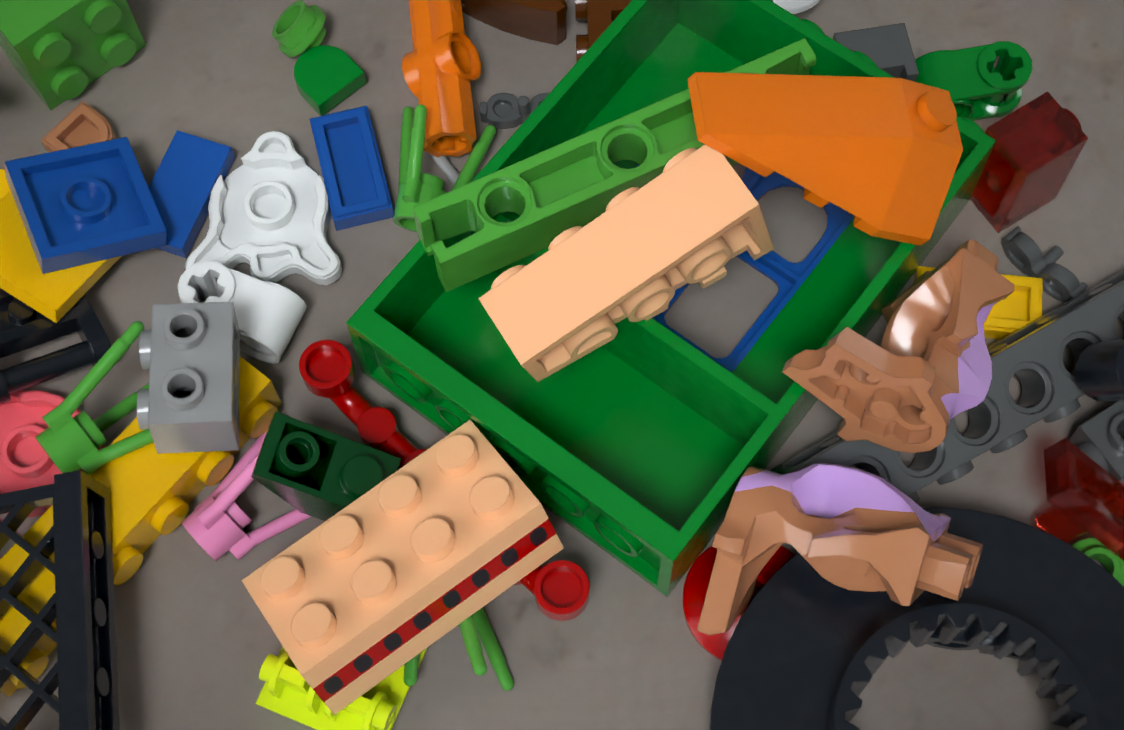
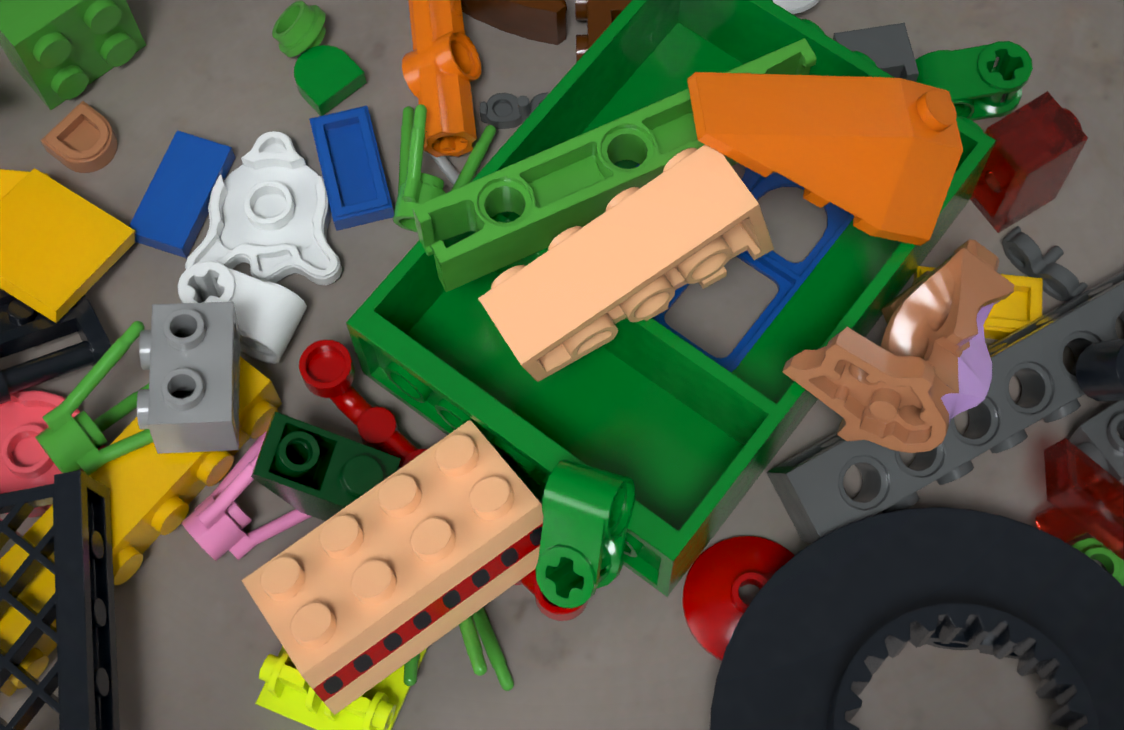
(85, 204): blue tile -> none
(582, 532): none -> green piece
(846, 527): nougat hips -> none

